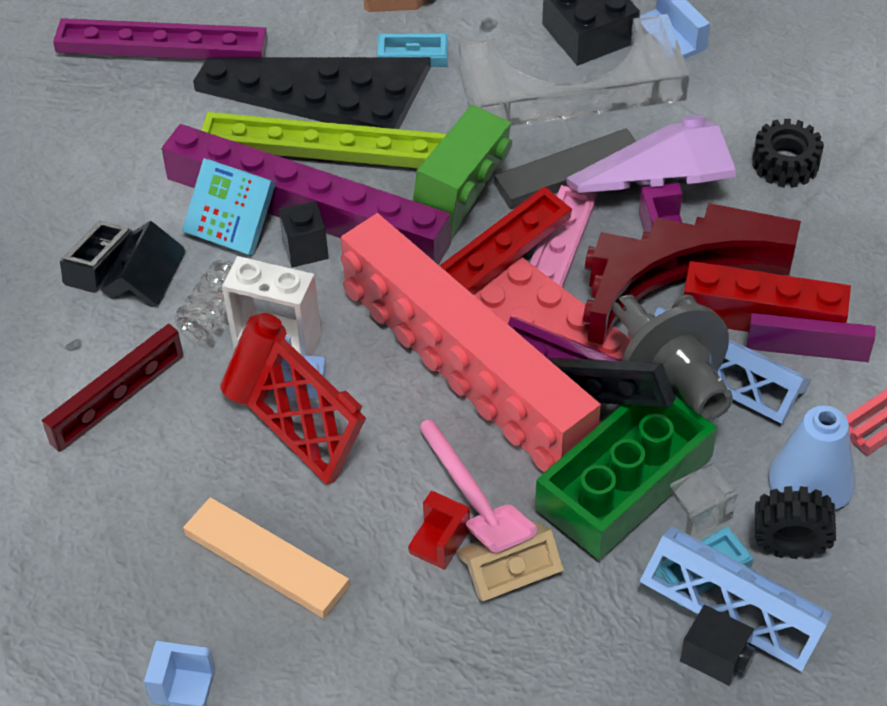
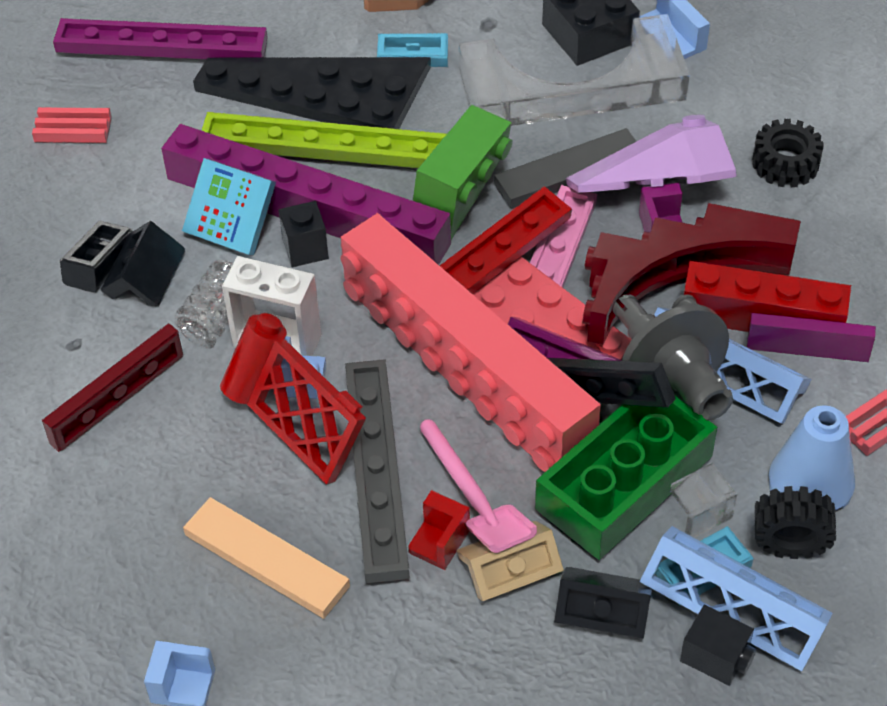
(72, 125): none -> coral tile
(377, 475): none -> dark grey plate
(603, 602): none -> black panel

